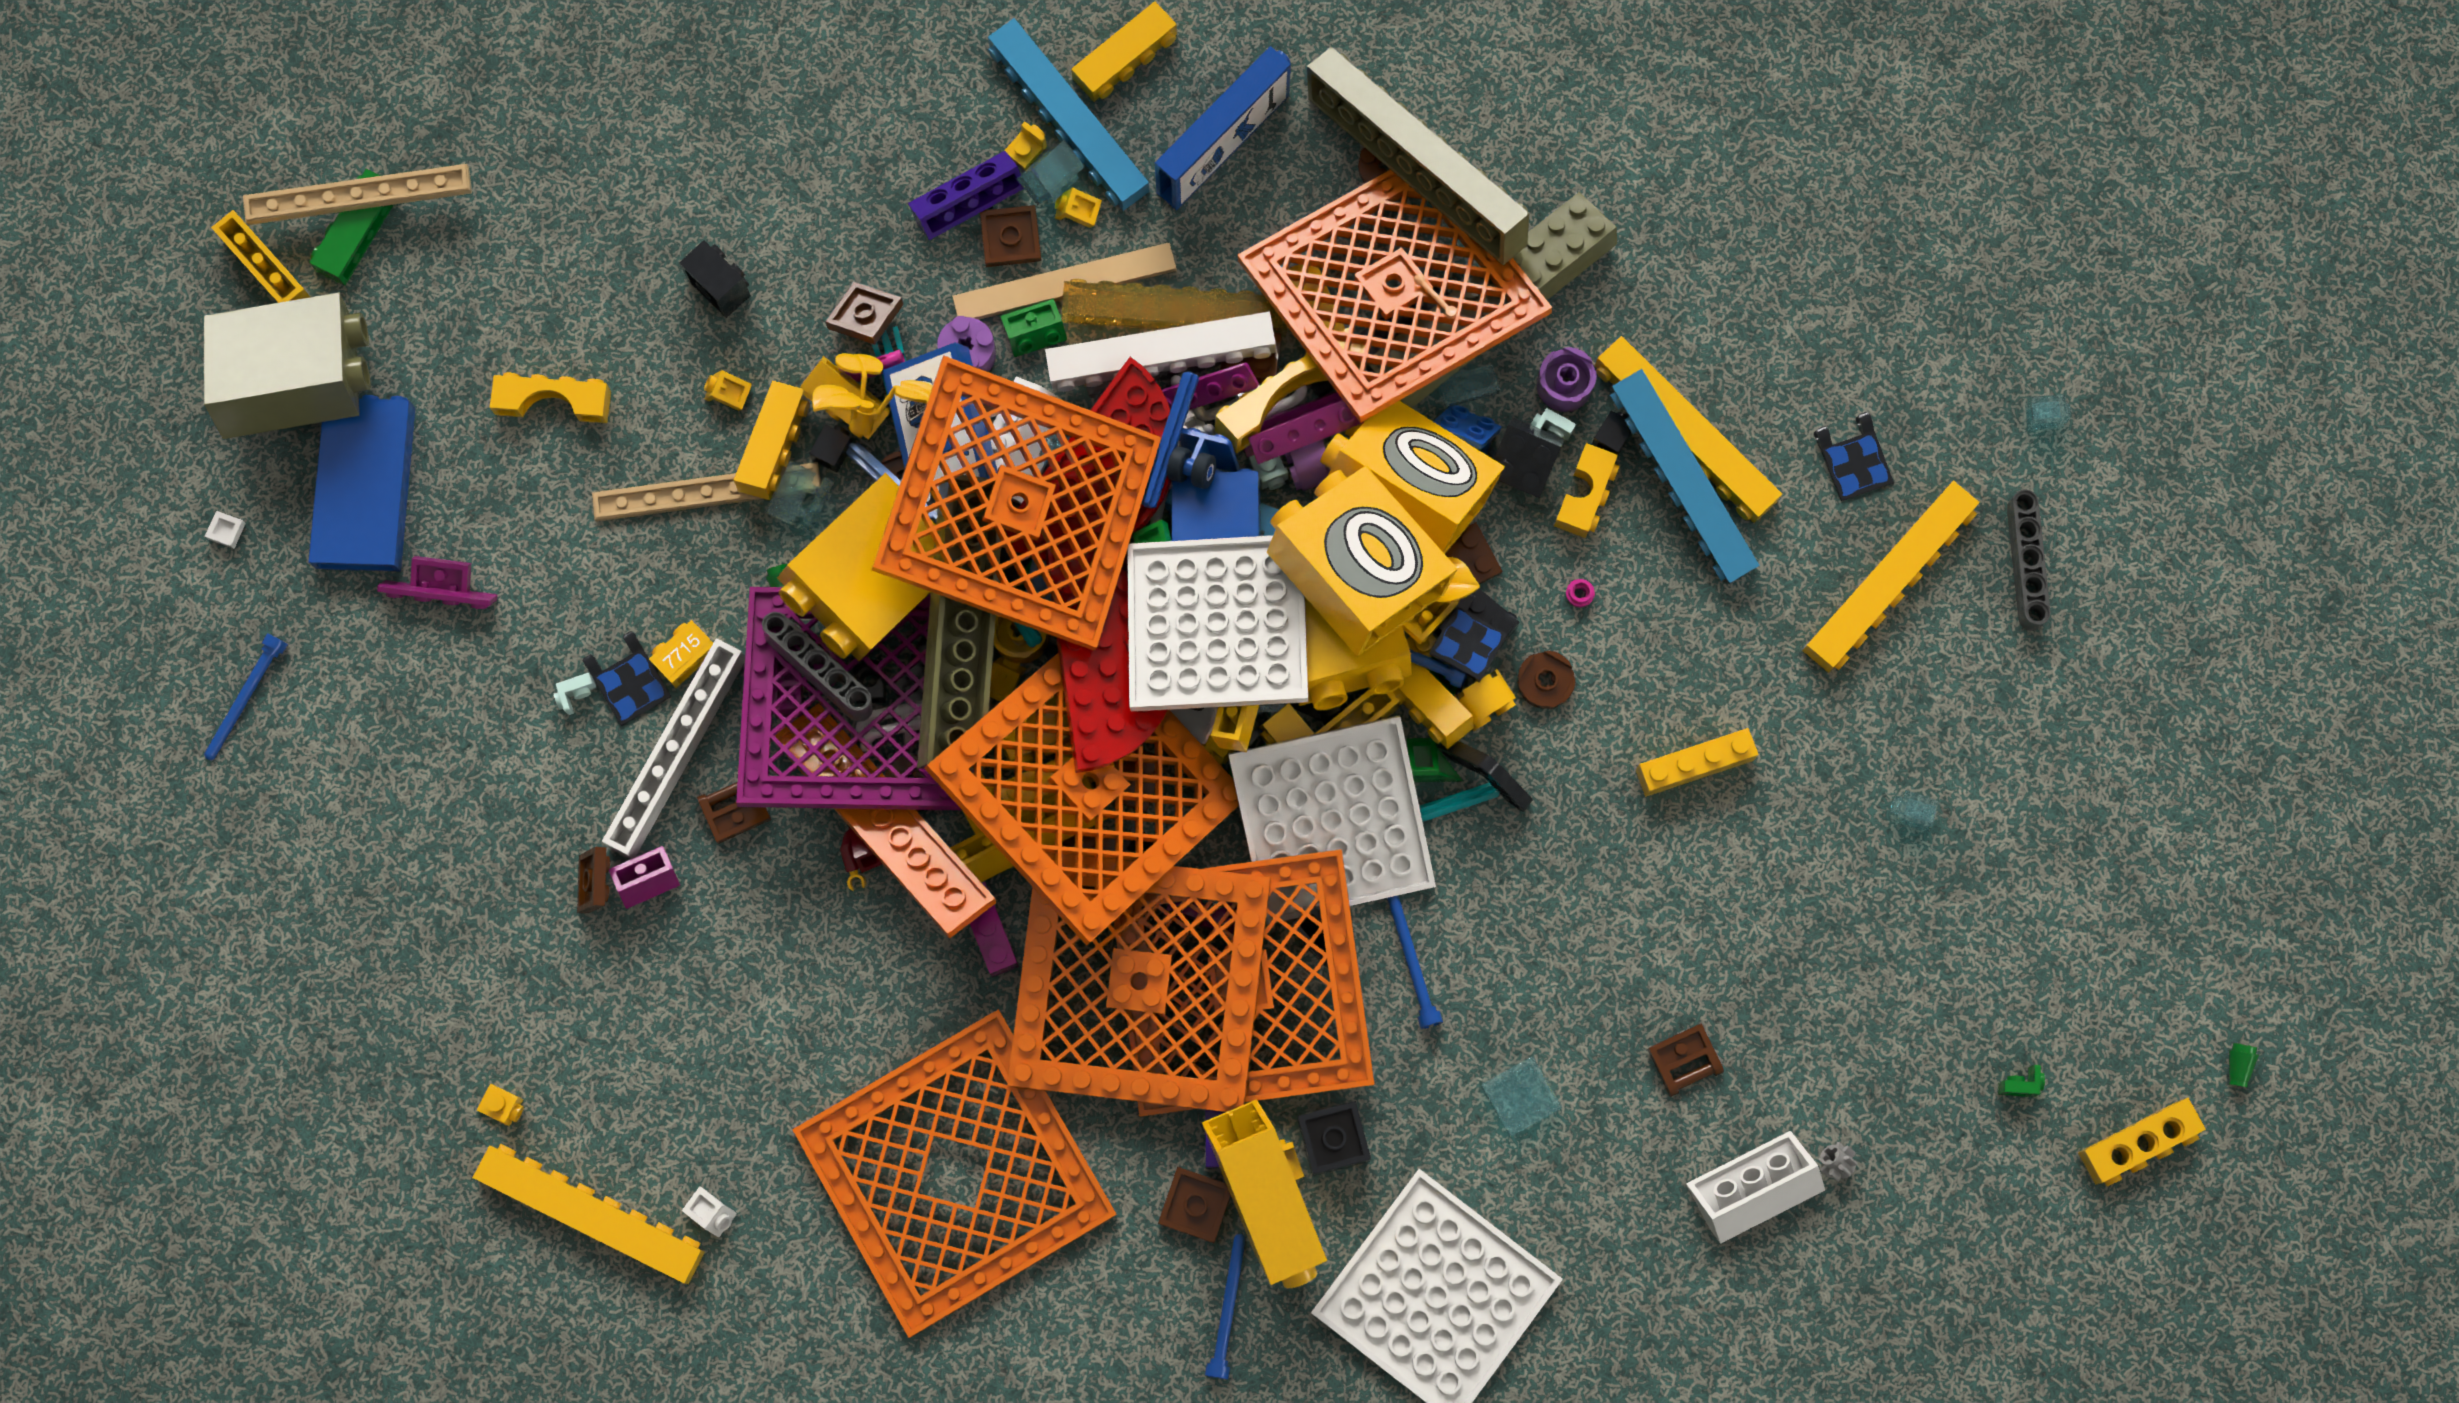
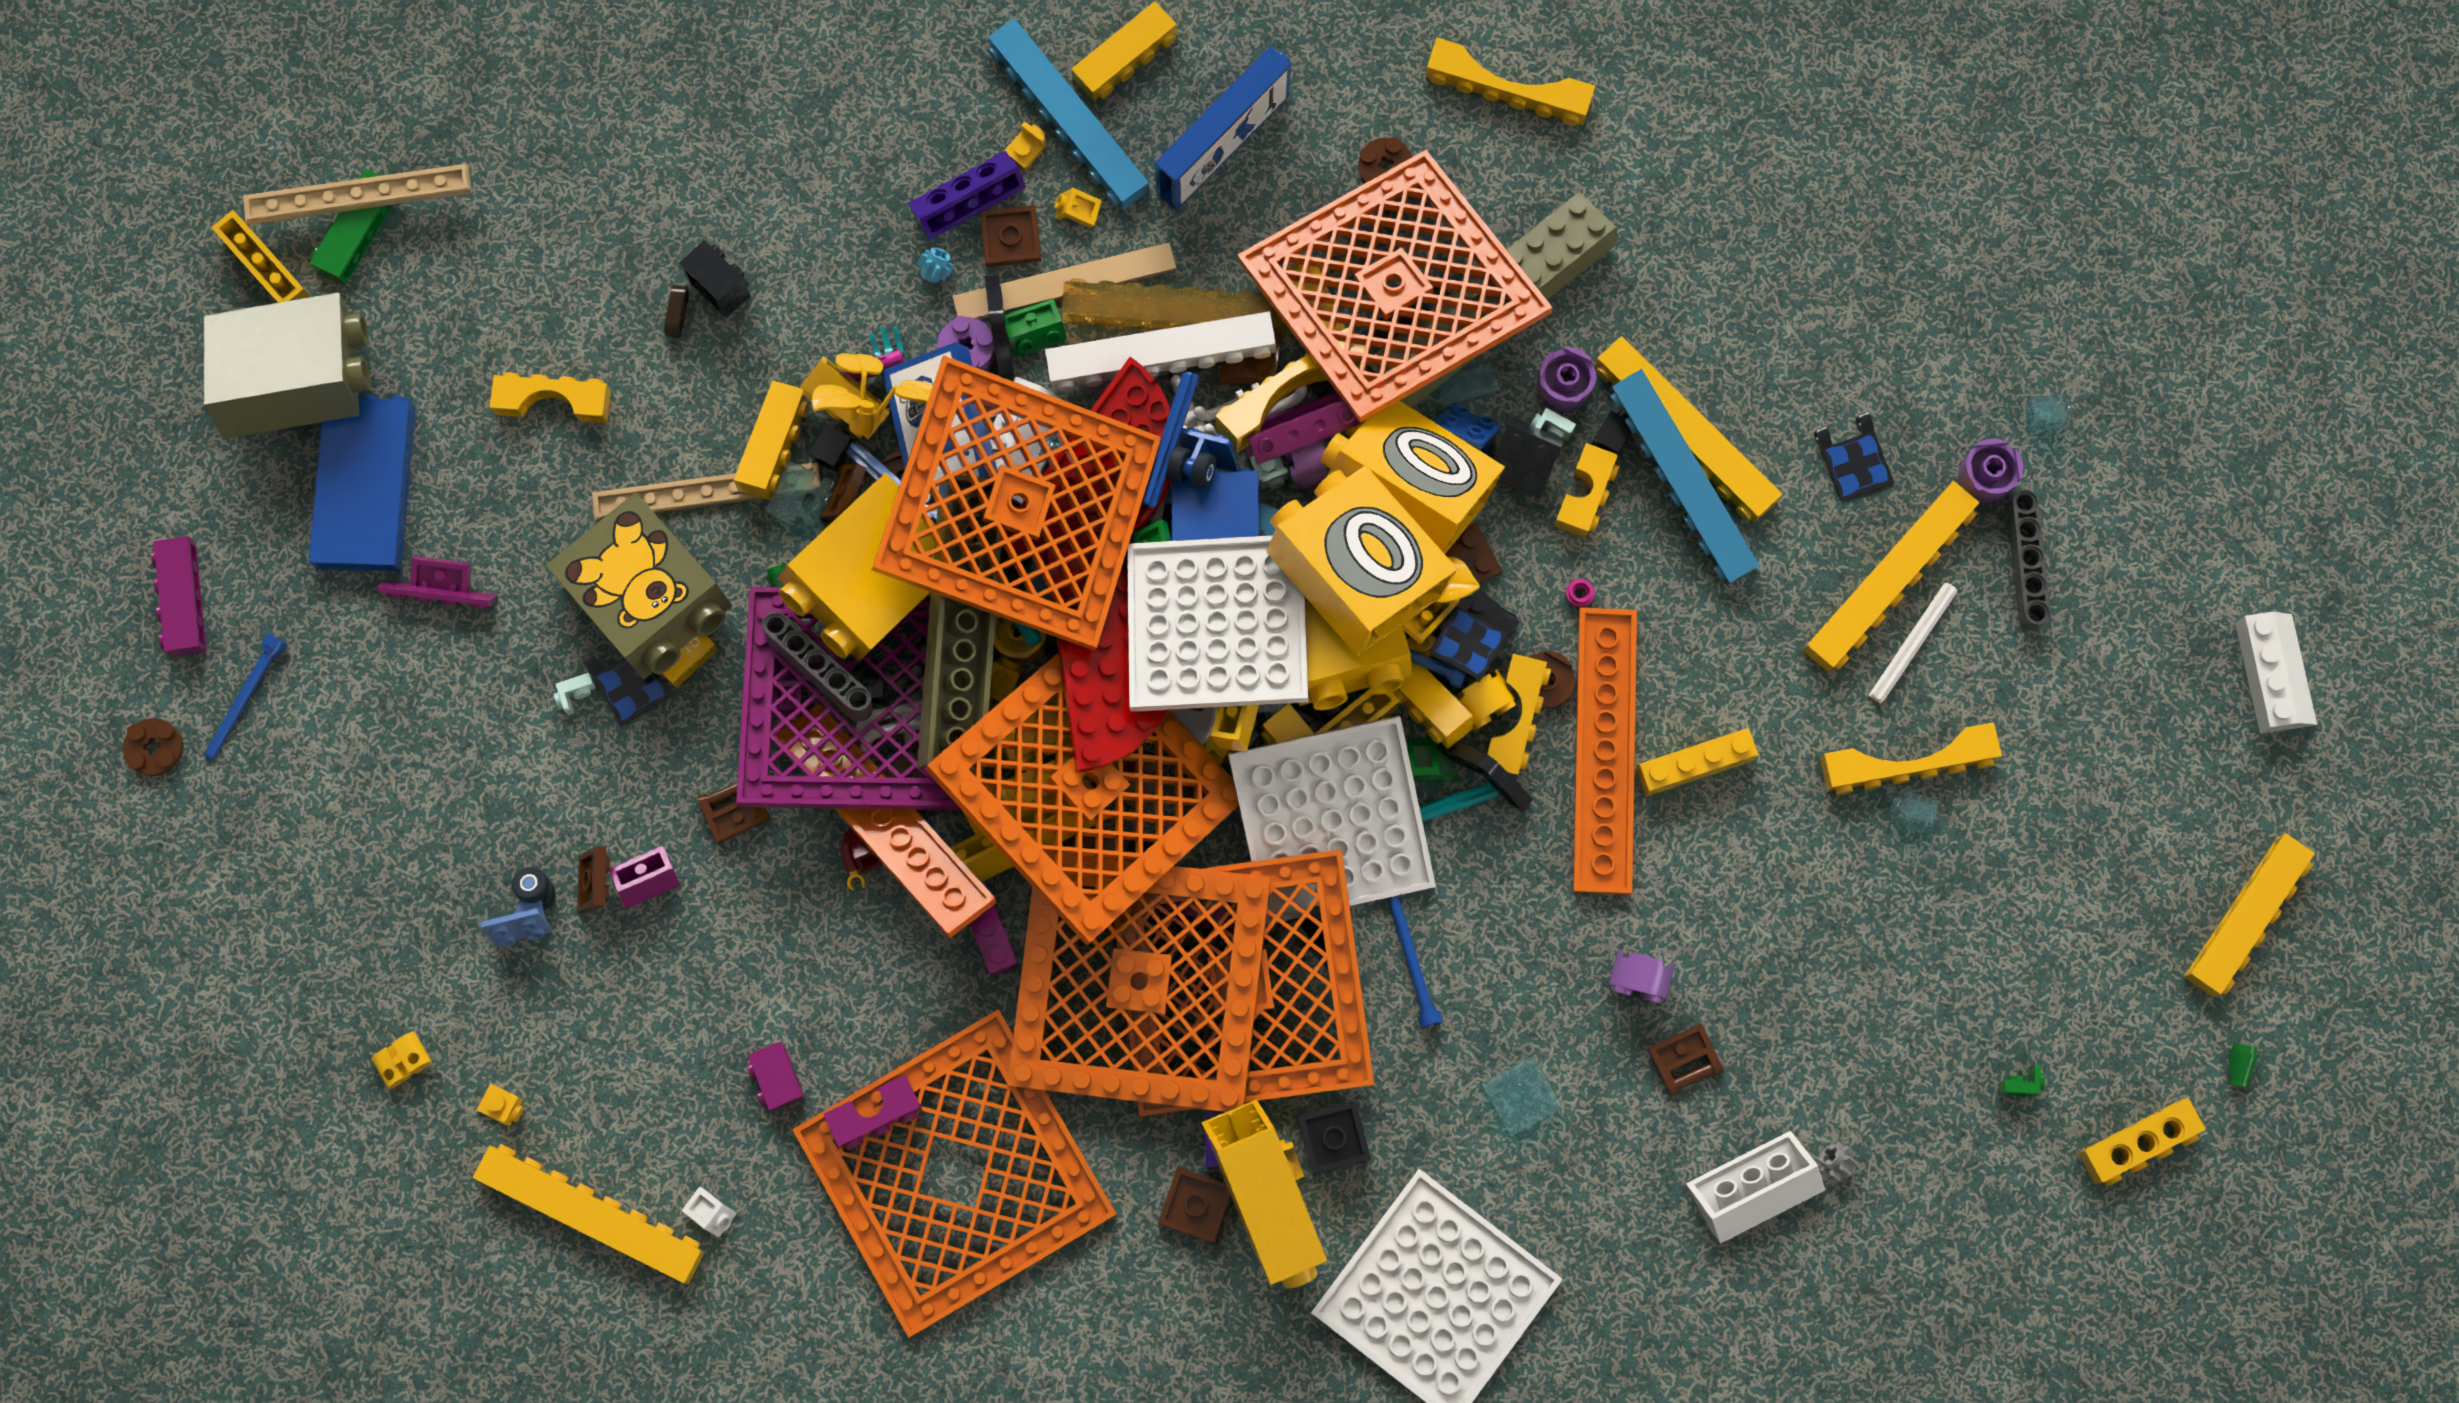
(164, 758): none -> reddish brown plate
(179, 596): none -> magenta brick
(225, 529): white plate -> none
(401, 1060): none -> yellow piece
(528, 920): none -> medium blue plate
(640, 587): none -> brick
(674, 749): white brick -> none
(676, 311): none -> dark brown beam
(727, 389): yellow bracket -> none
(775, 1077): none -> magenta brick
(848, 483): none -> reddish brown plate
(864, 313): plate -> none
(898, 1105): none -> magenta arch
(935, 265): none -> medium azure gear
(998, 326): none -> black beam
(1050, 173): clear light blue brick -> none
(1218, 385): magenta bracket -> none
(1219, 1365): blue piece -> none
(1418, 155): brick -> none
(1450, 311): light nougat hinge -> none
(1526, 678): none -> yellow arch
(1563, 99): none -> yellow arch
(1605, 751): none -> orange plate
(1641, 975): none -> medium lavender brick
(1851, 768): none -> yellow arch
(1913, 643): none -> white axle
(1999, 459): none -> medium lavender brick
(2249, 915): none -> yellow brick
(2275, 672): none -> white slope

